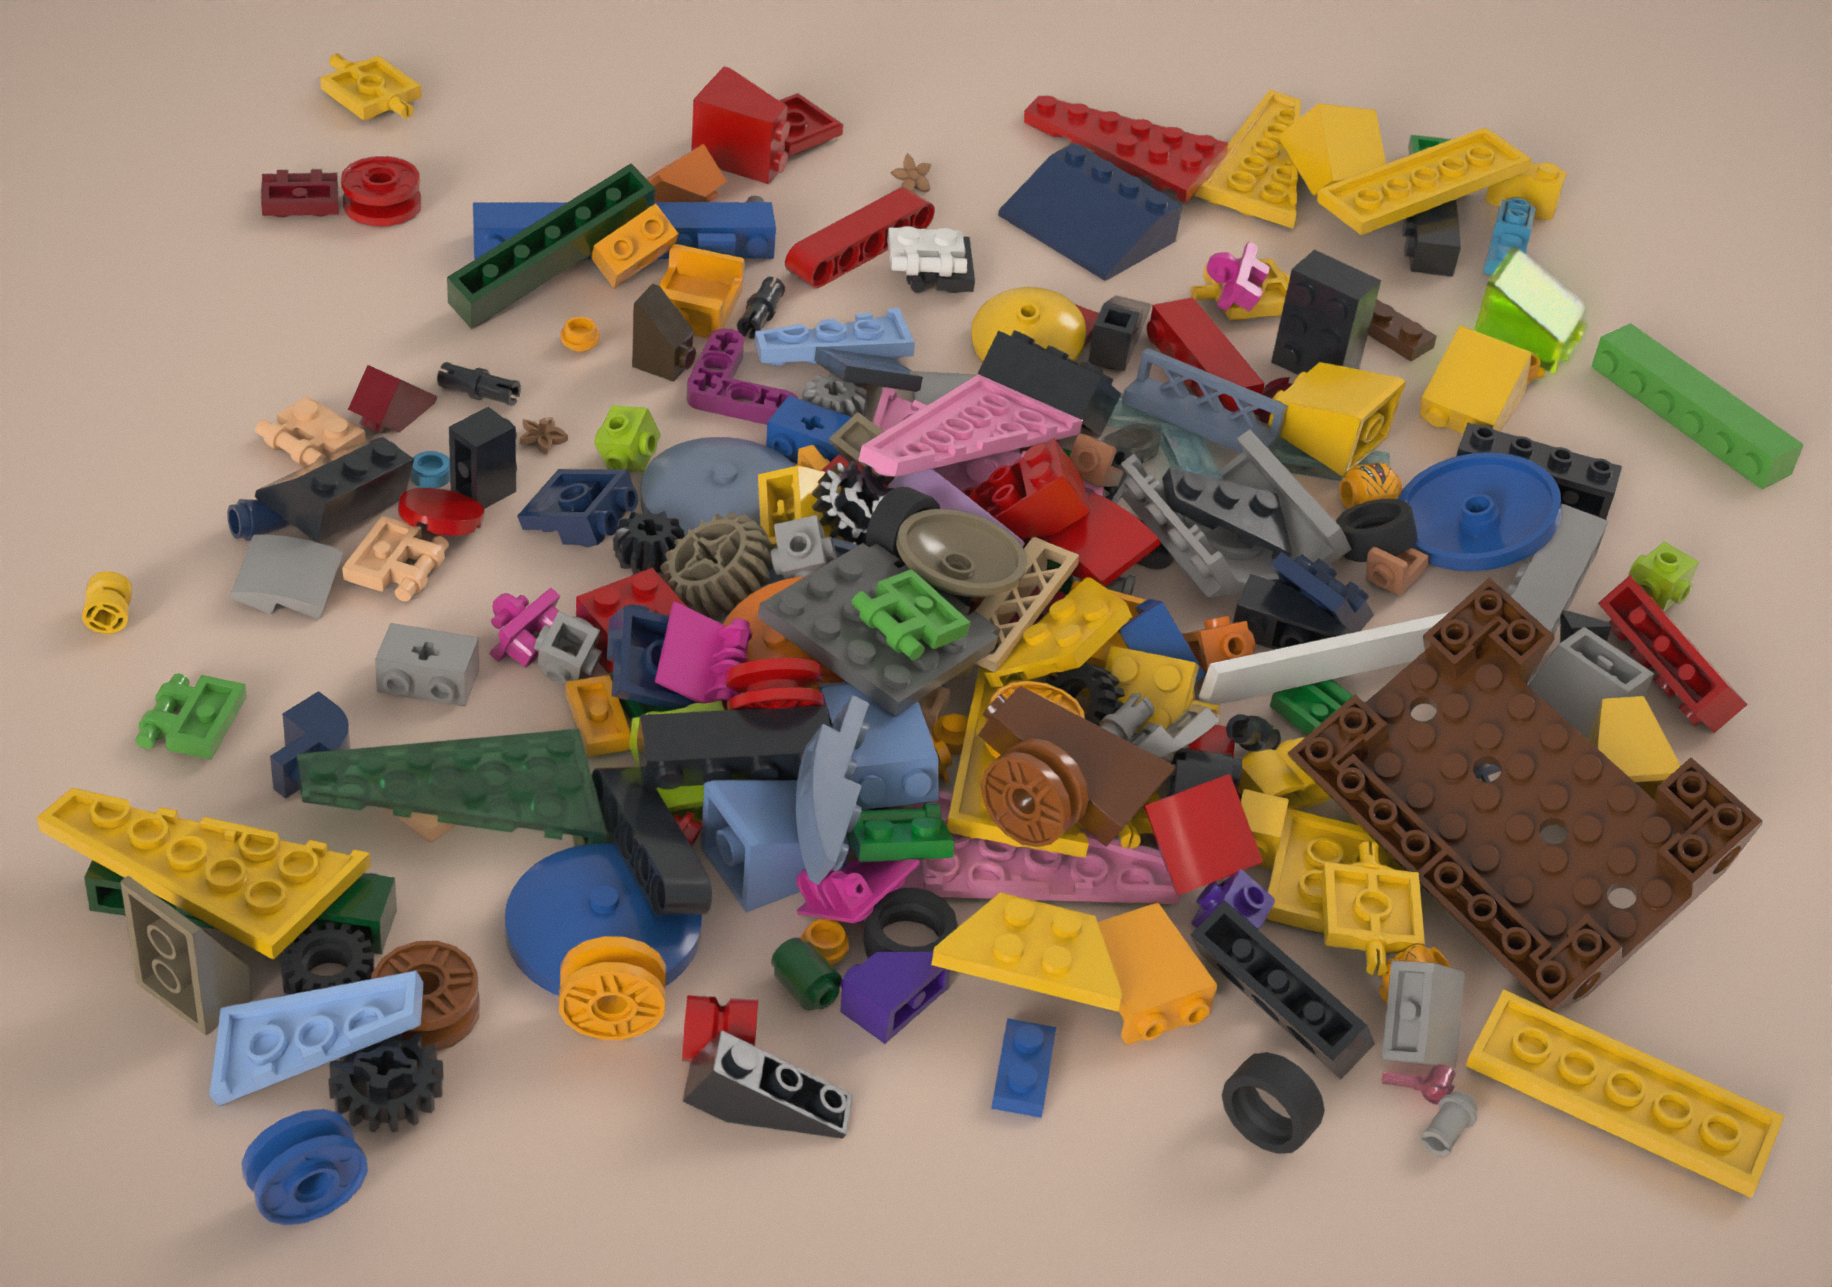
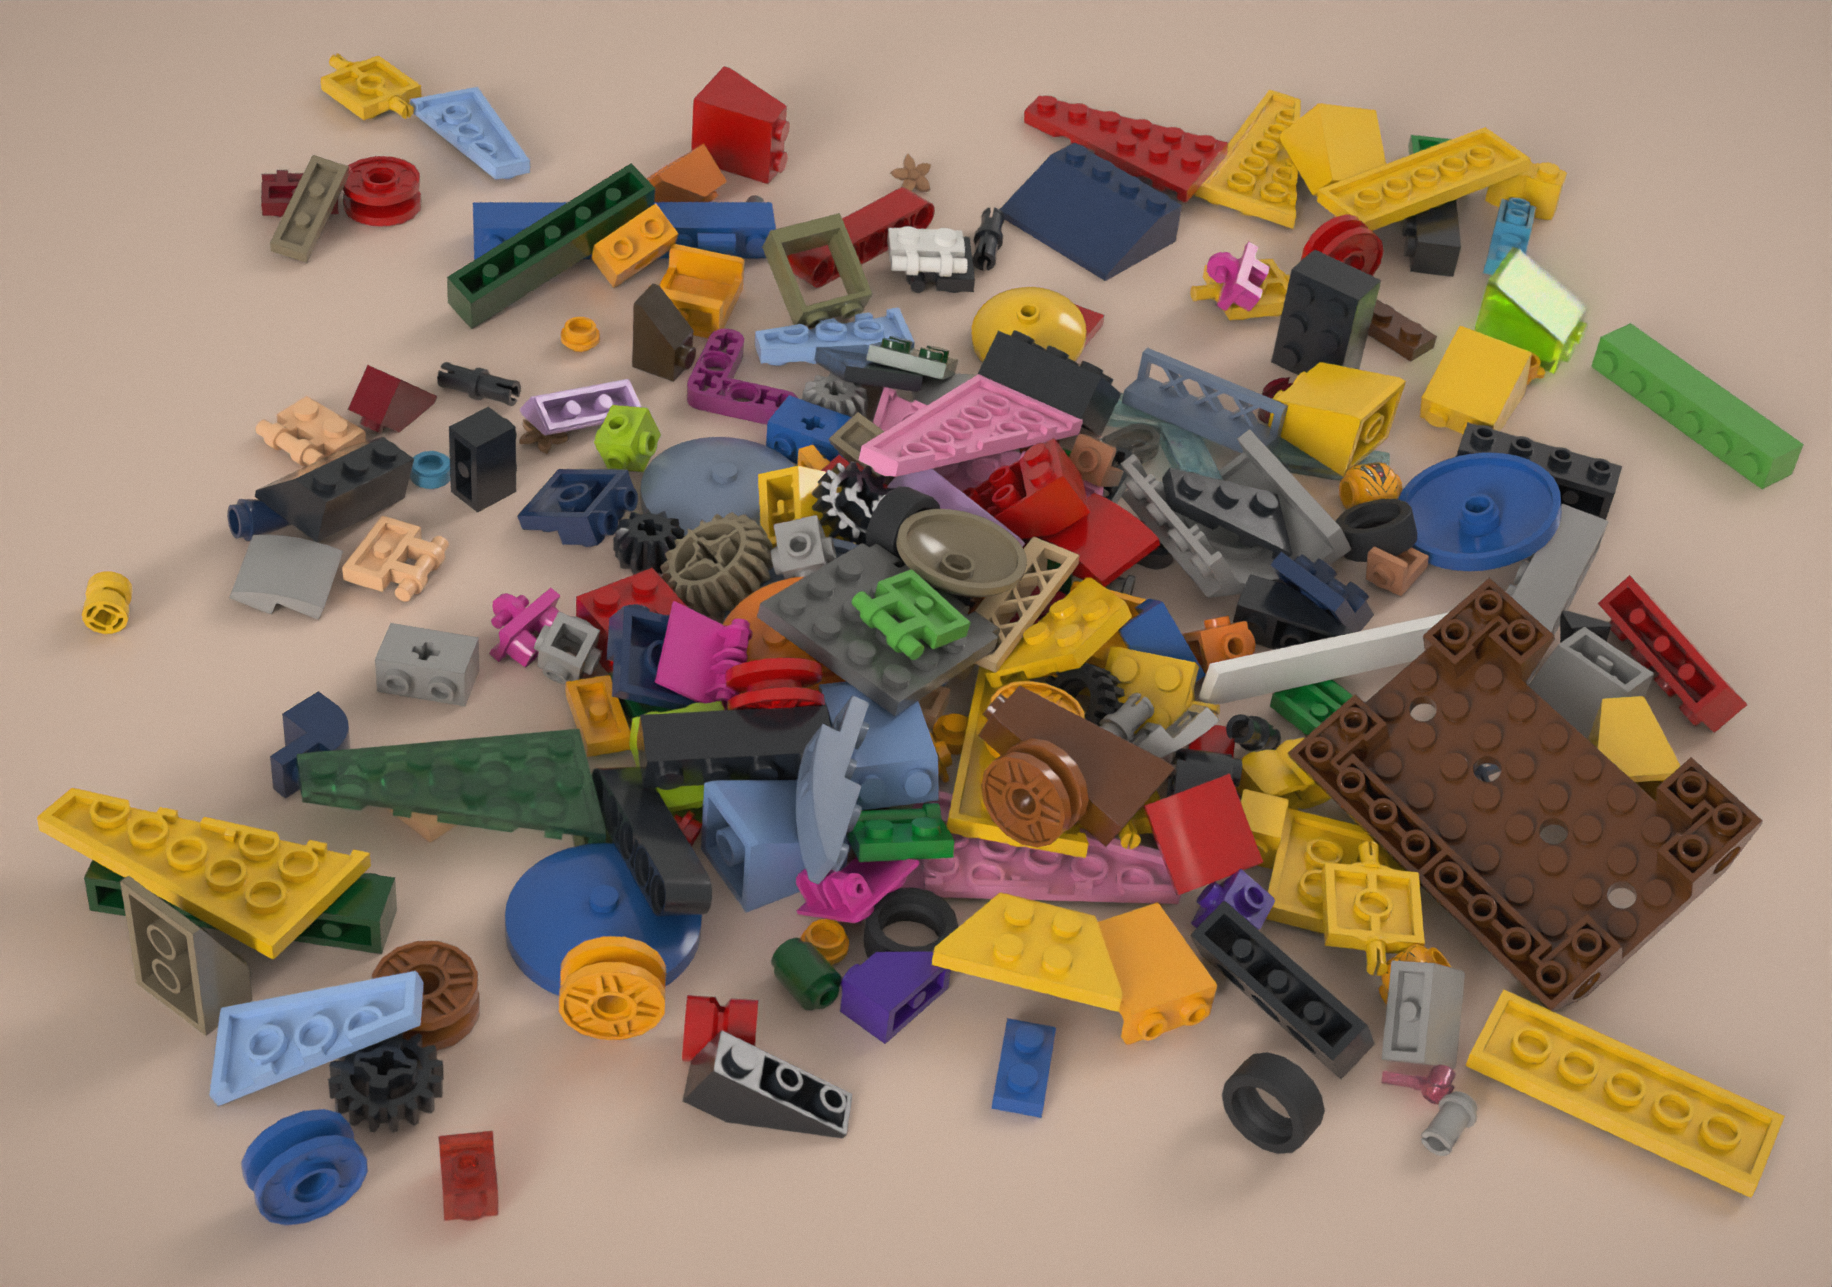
(202, 721): bright green plate -> none
(309, 208): none -> dark tan plate
(322, 948): black tyre -> none
(442, 510): red tile -> none
(468, 1176): none -> clear red brick
(474, 129): none -> light blue wing
(578, 406): none -> lavender slope
(761, 307): black pin -> none
(807, 236): none -> olive window
(808, 125): red plate -> none
(927, 361): none -> plate
(988, 239): none -> black pin
(1117, 331): black slope -> none
(1189, 335): red brick -> none
(1348, 241): none -> red wheel
(1665, 574): lime brick -> none

